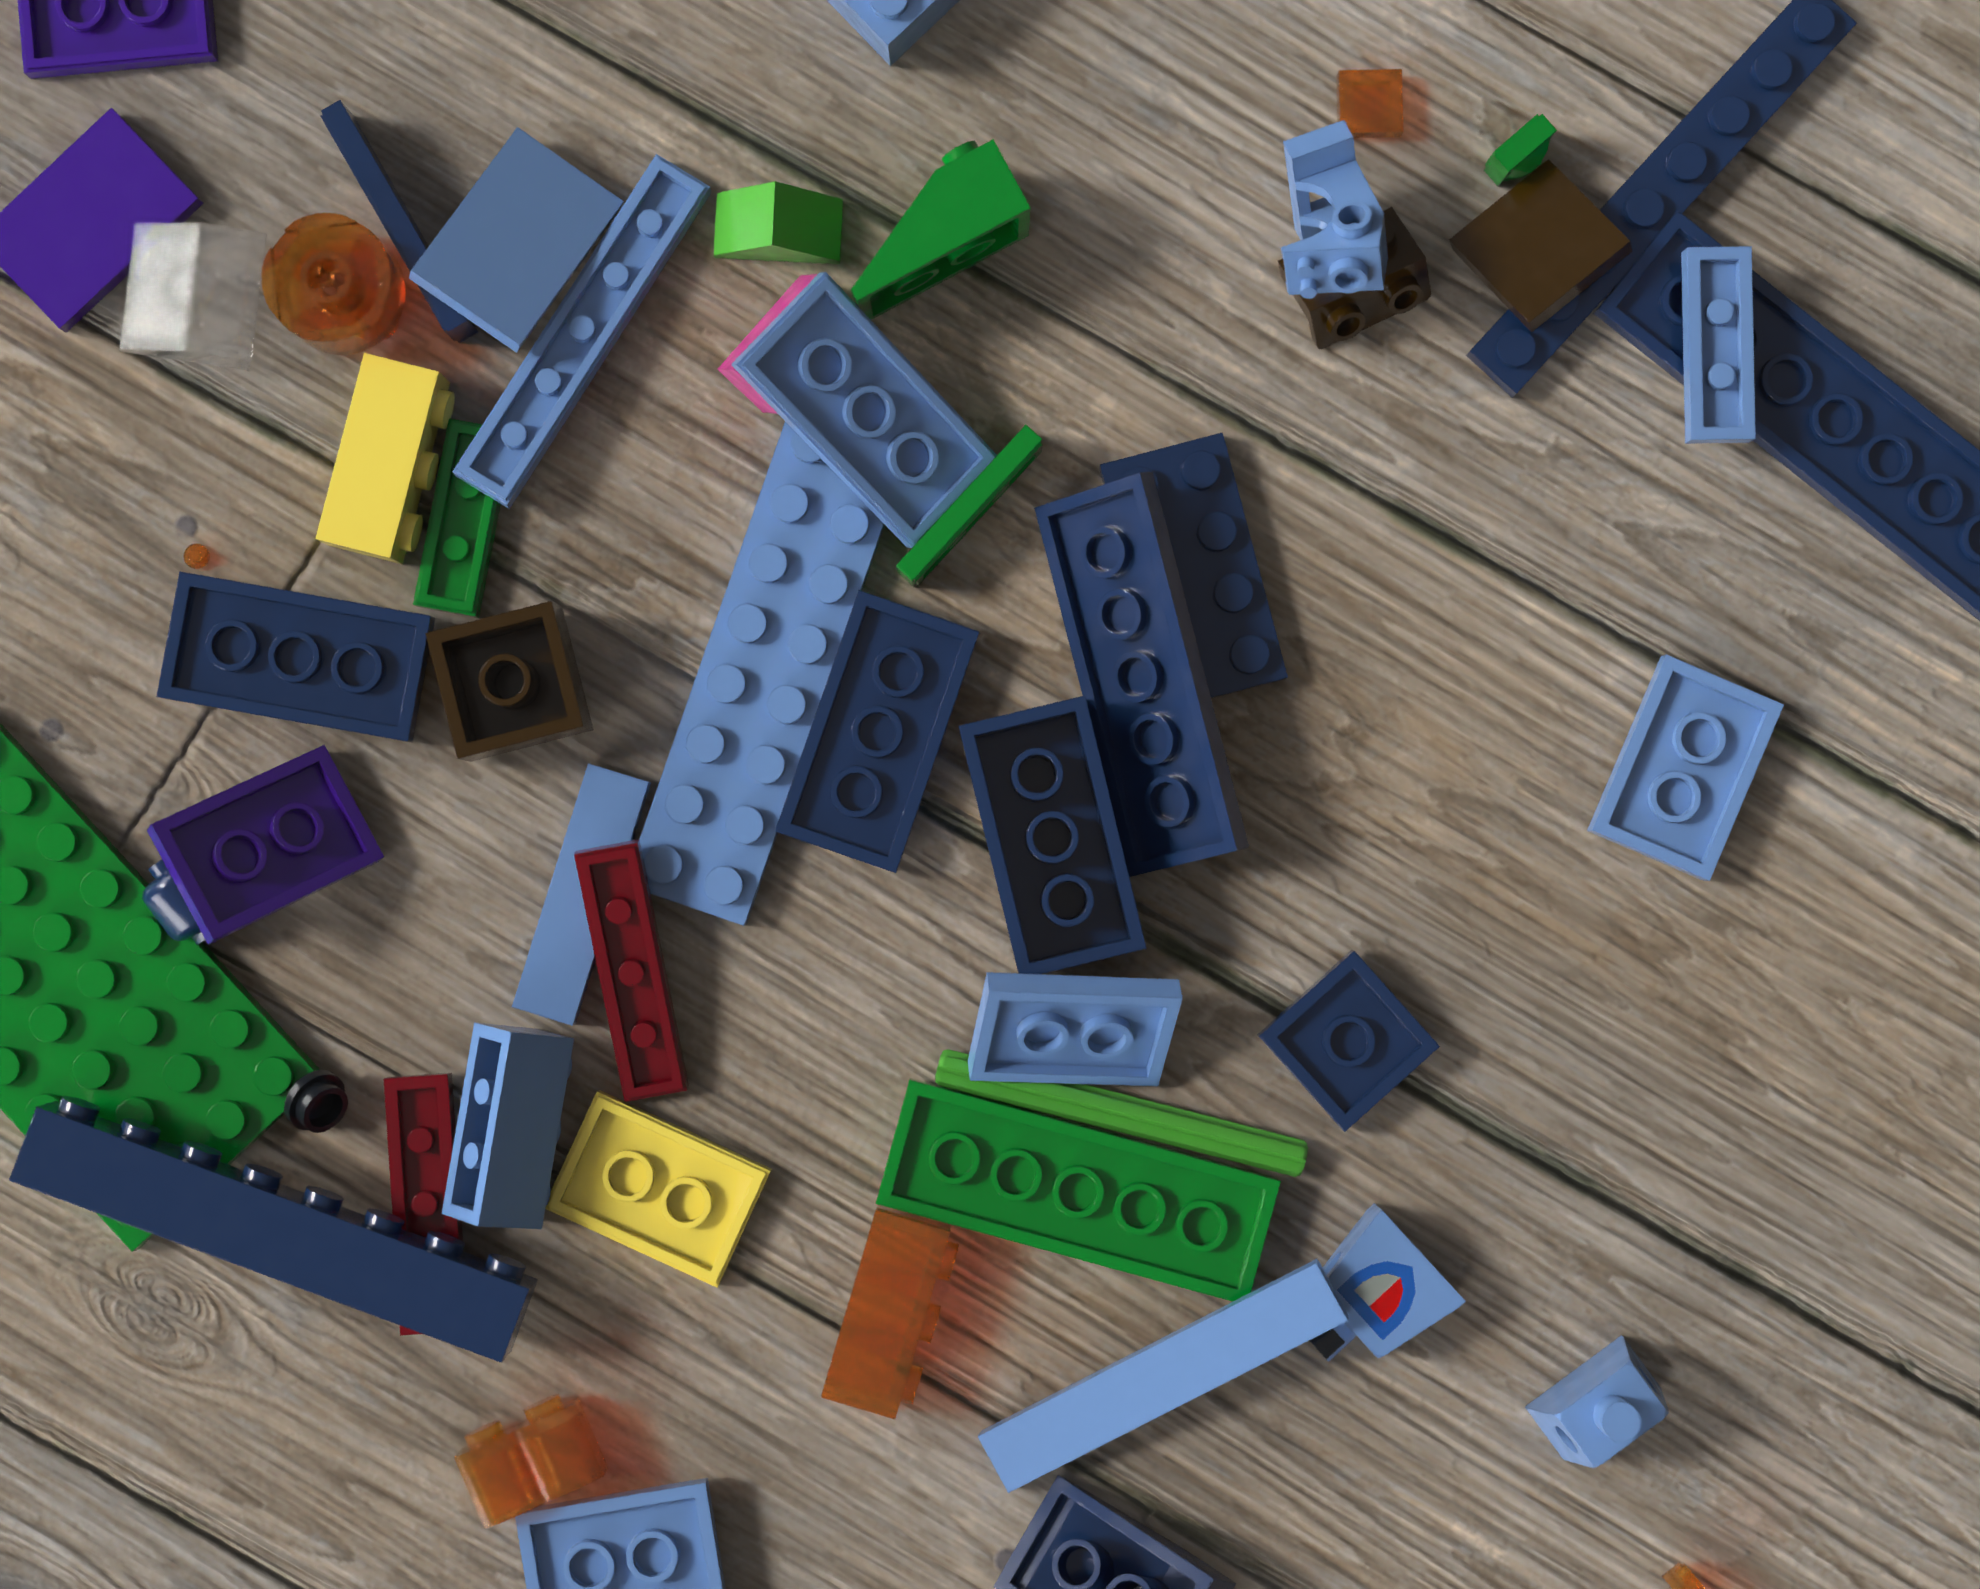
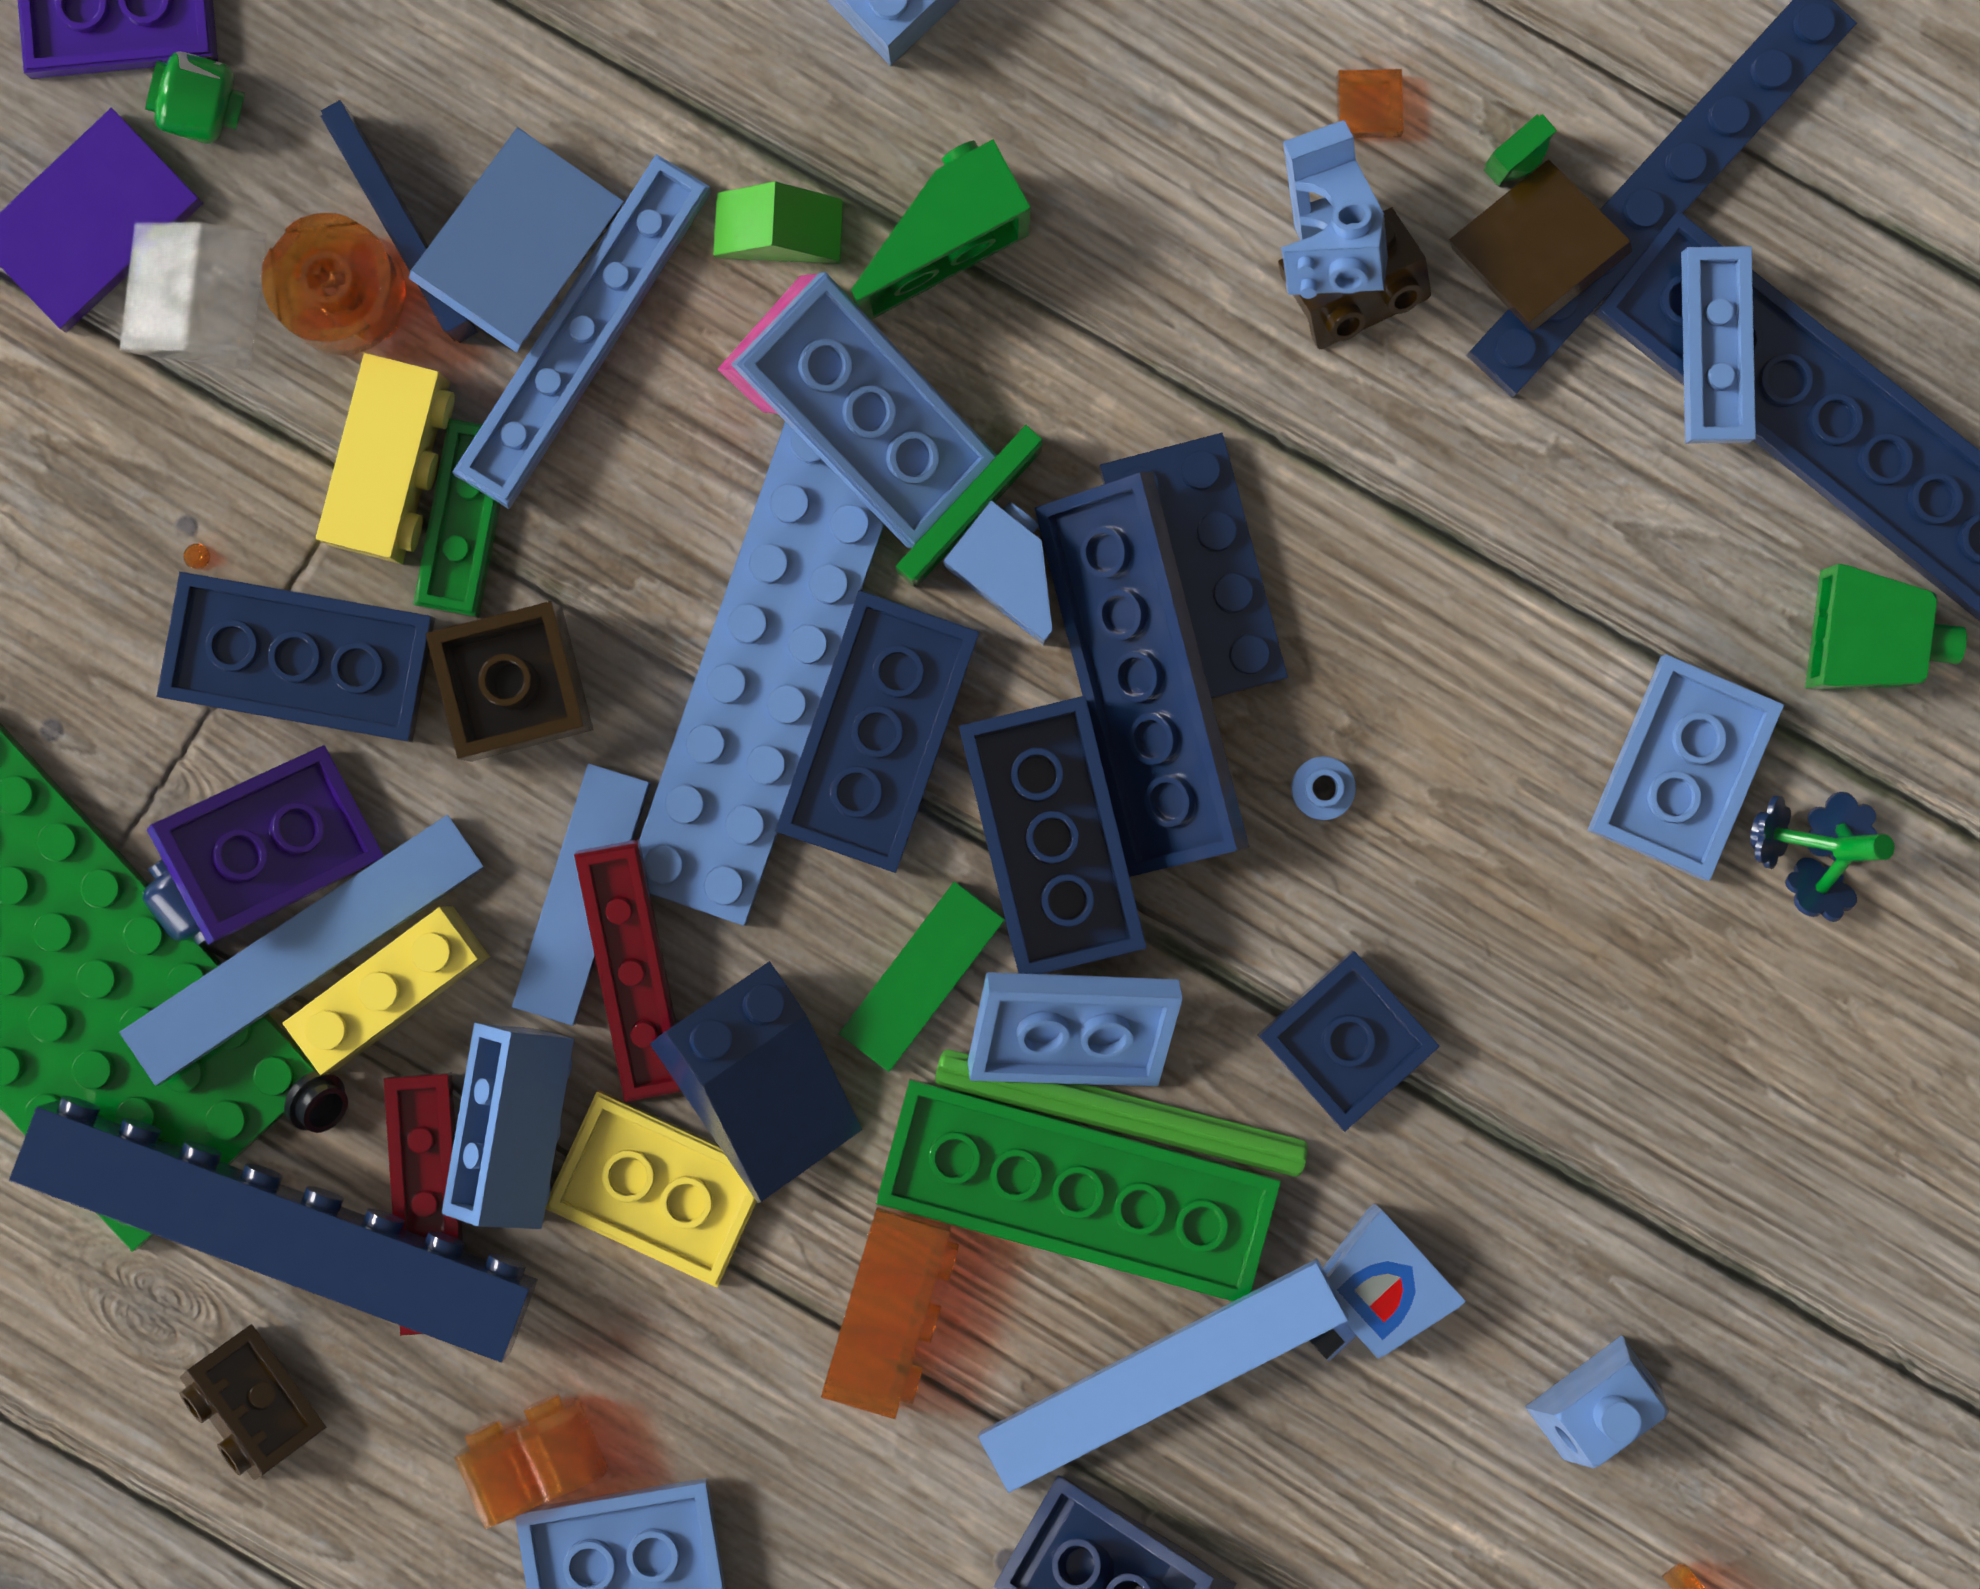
(194, 97): none -> green head
(250, 1404): none -> dark brown bracket
(301, 951): none -> medium blue tile
(386, 990): none -> light yellow brick
(759, 1081): none -> dark blue slope
(921, 976): none -> green tile
(1006, 567): none -> medium blue slope
(1303, 788): none -> medium blue plate
(1837, 830): none -> dark blue plant
(1876, 632): none -> green torso

